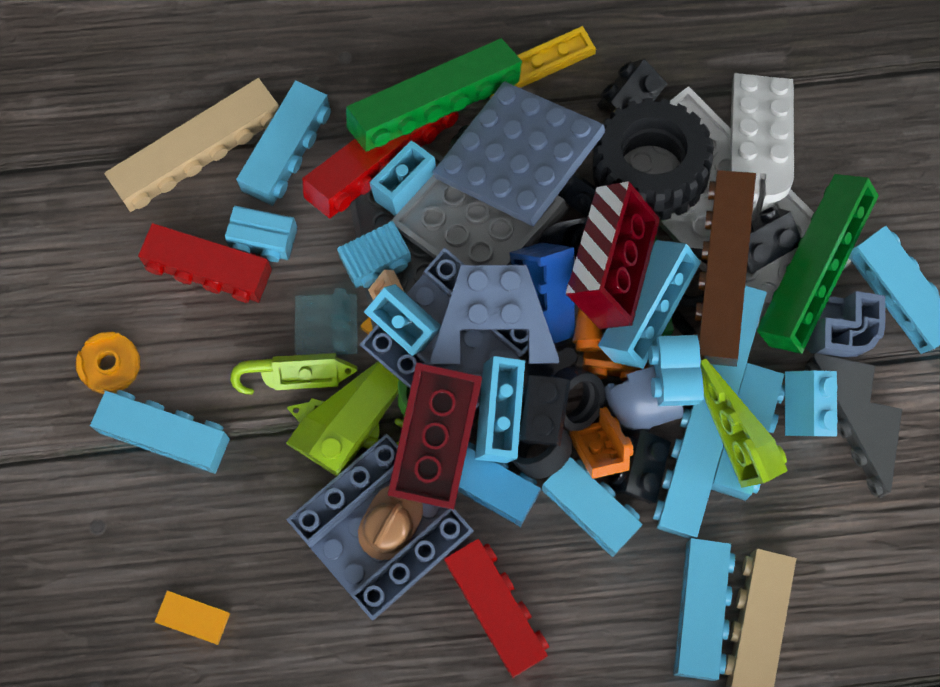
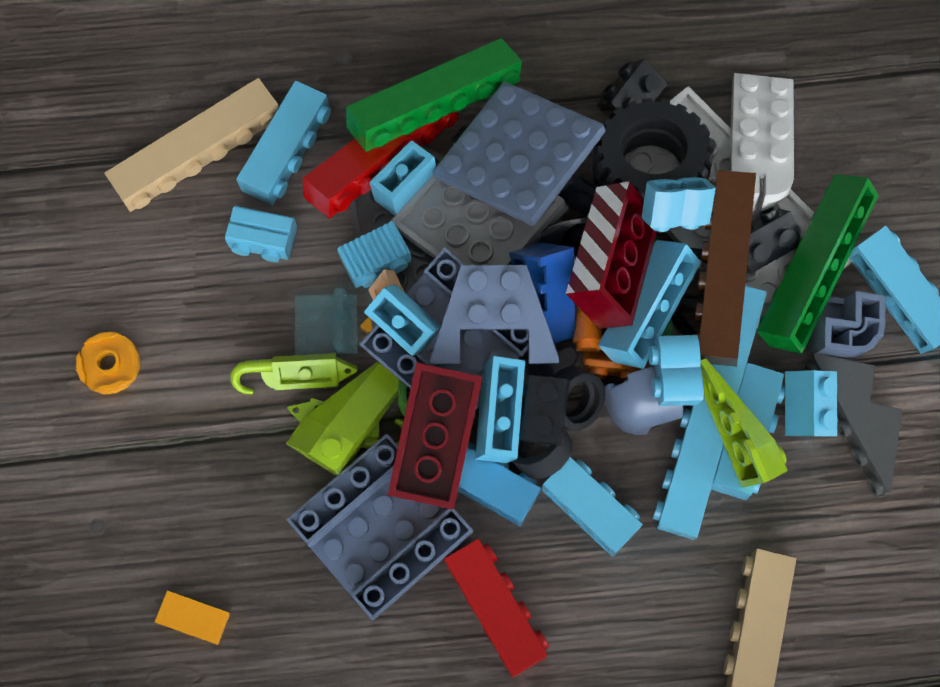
(160, 431): medium azure brick -> none
(205, 263): red brick -> none
(388, 525): medium nougat piece -> none
(554, 56): yellow tile -> none
(603, 446): orange bracket -> none
(645, 467): black bracket -> none
(678, 203): none -> medium azure brick
(703, 610): medium azure brick -> none

